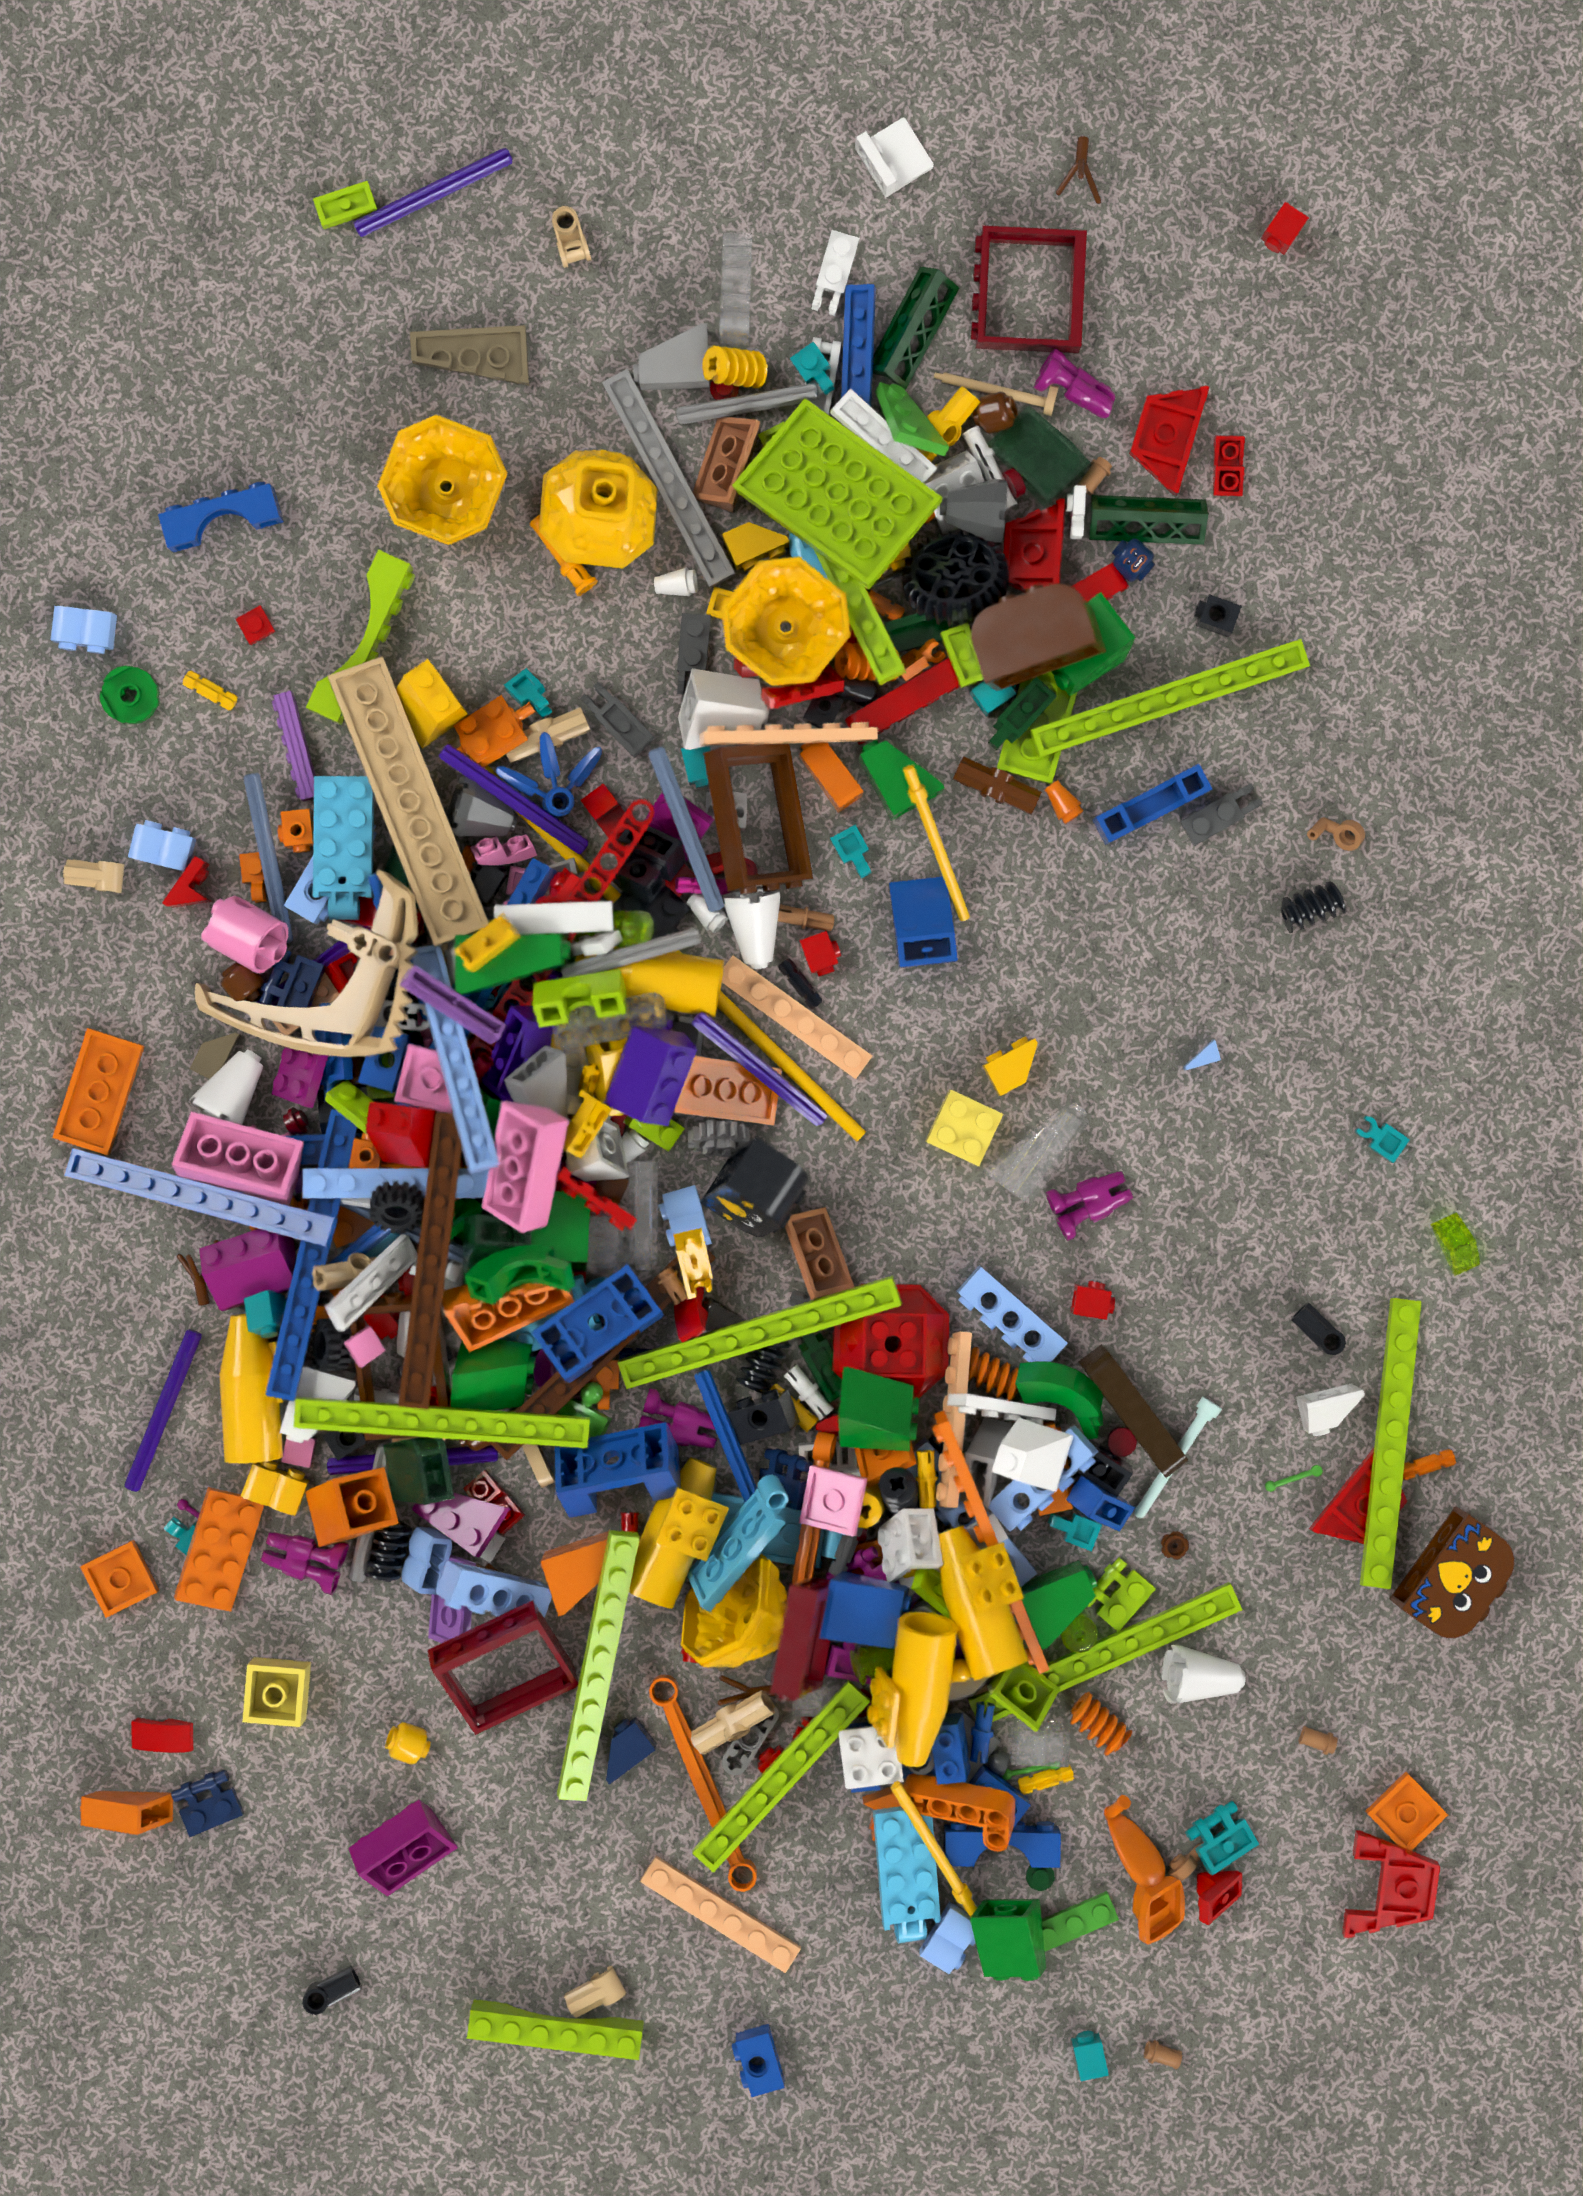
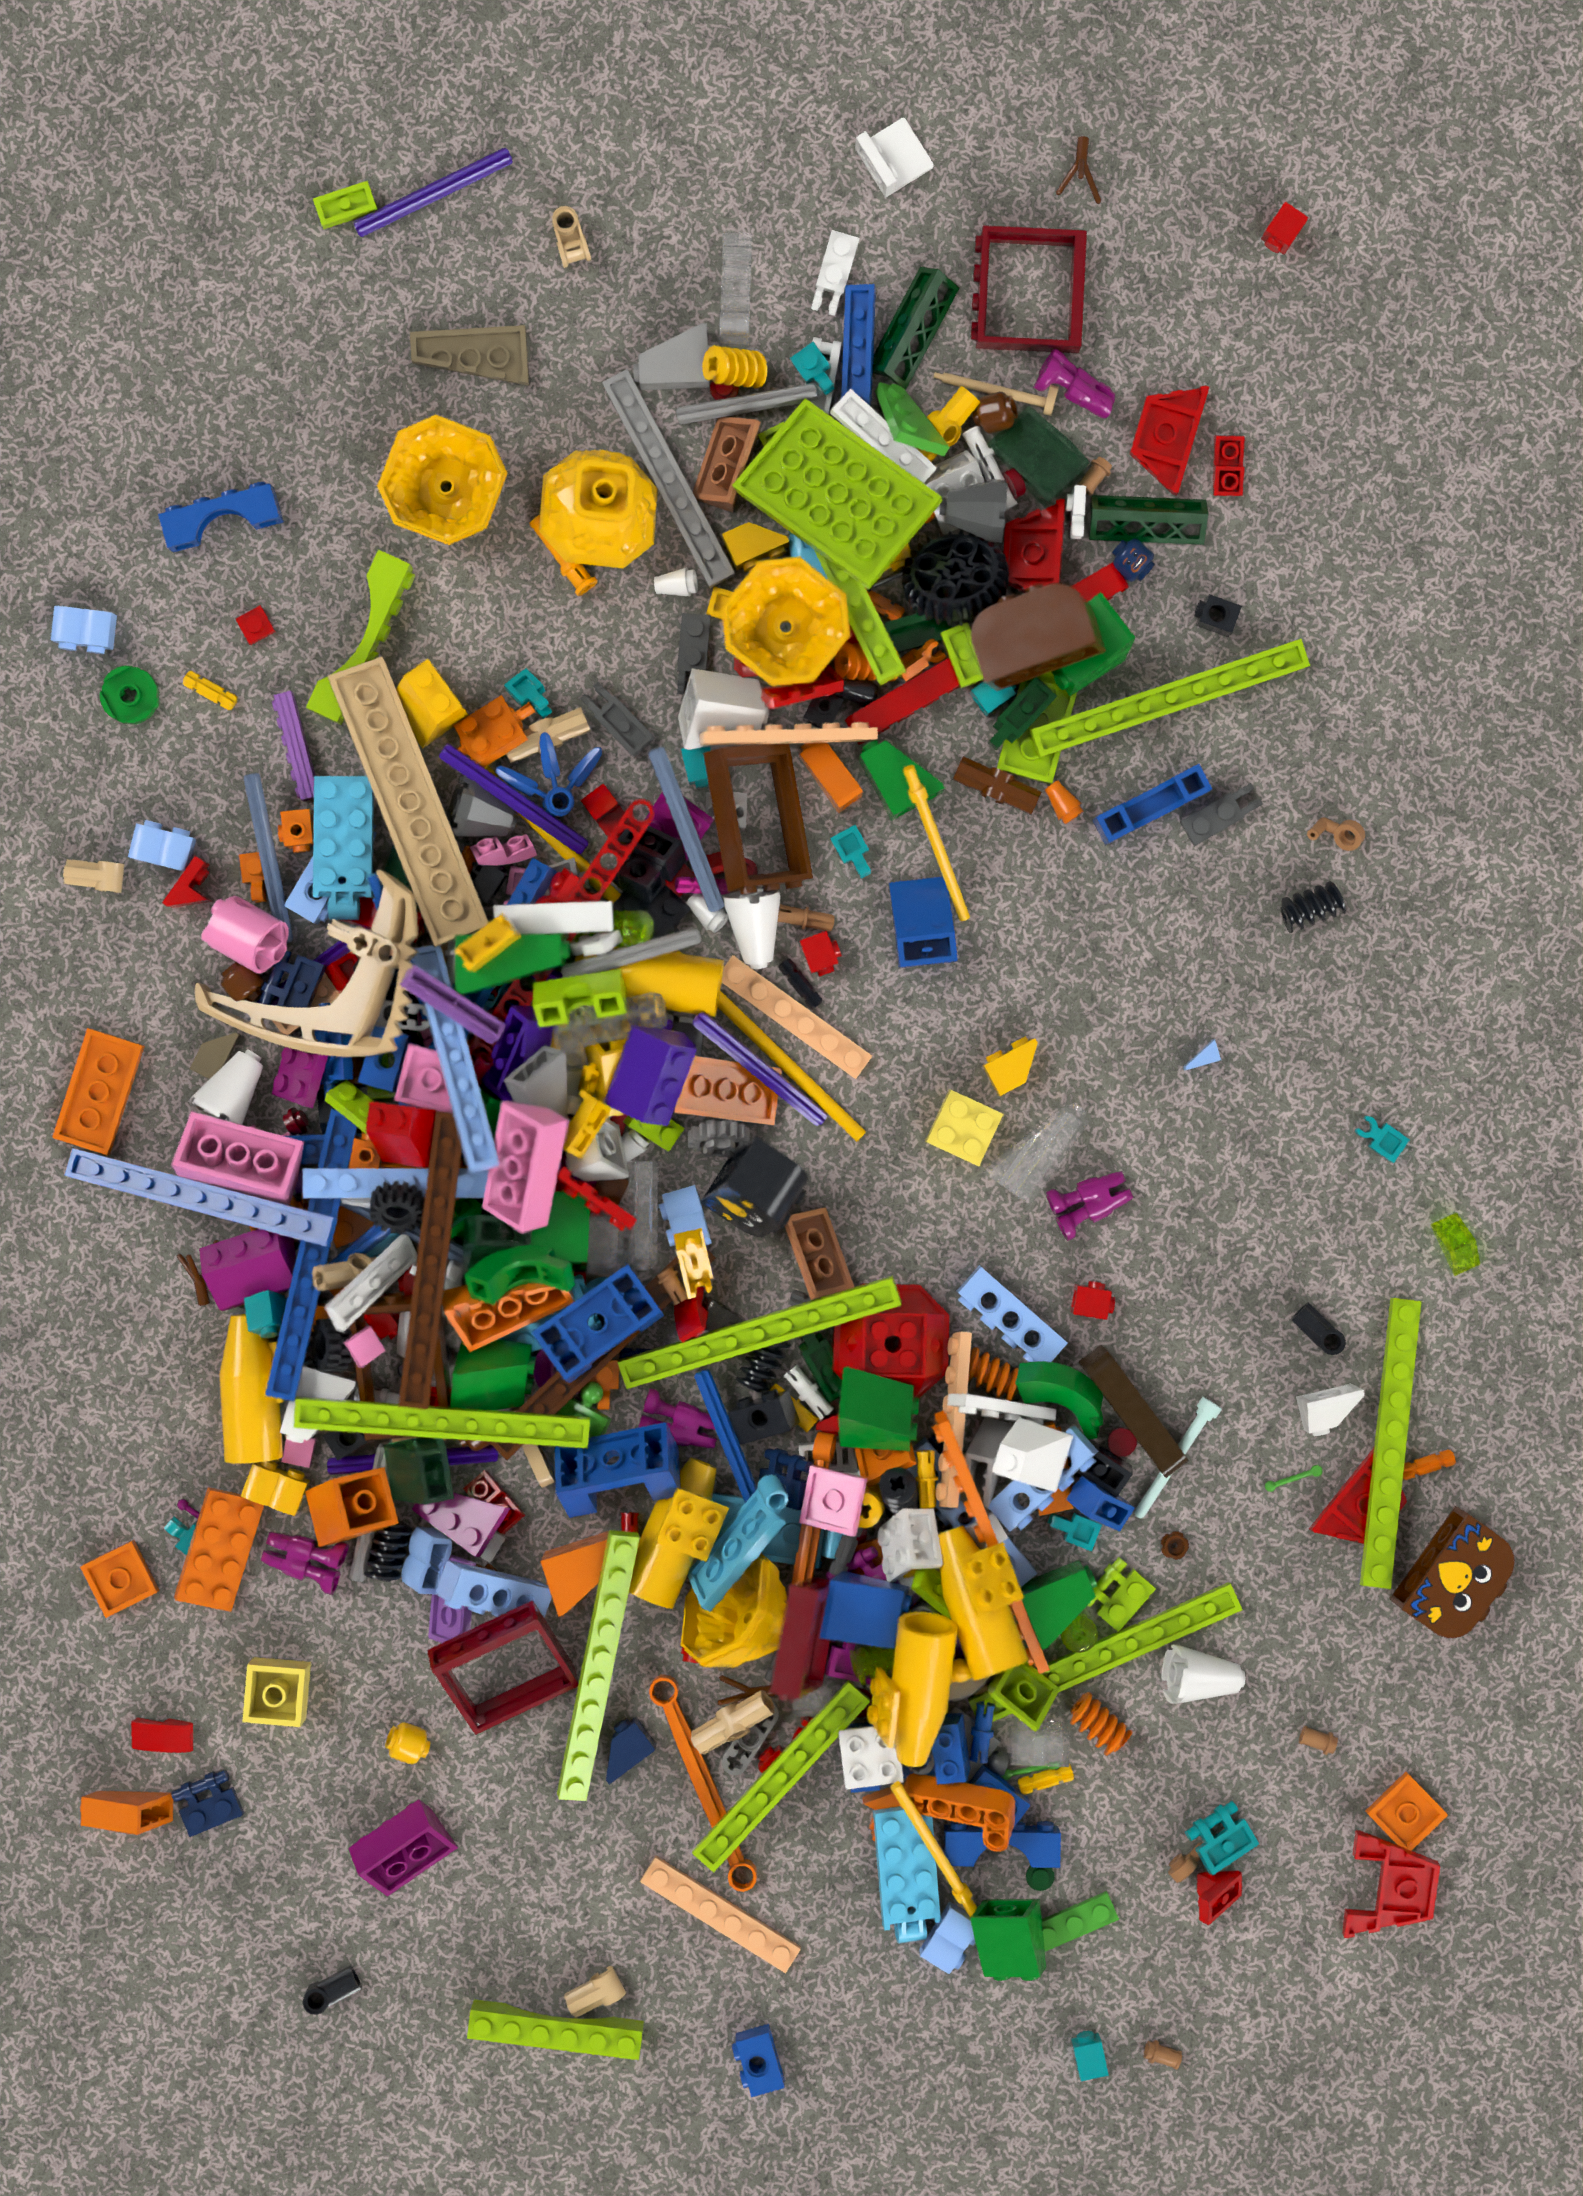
(162, 1410): dark purple axle -> none
(1157, 1897): orange piece -> none

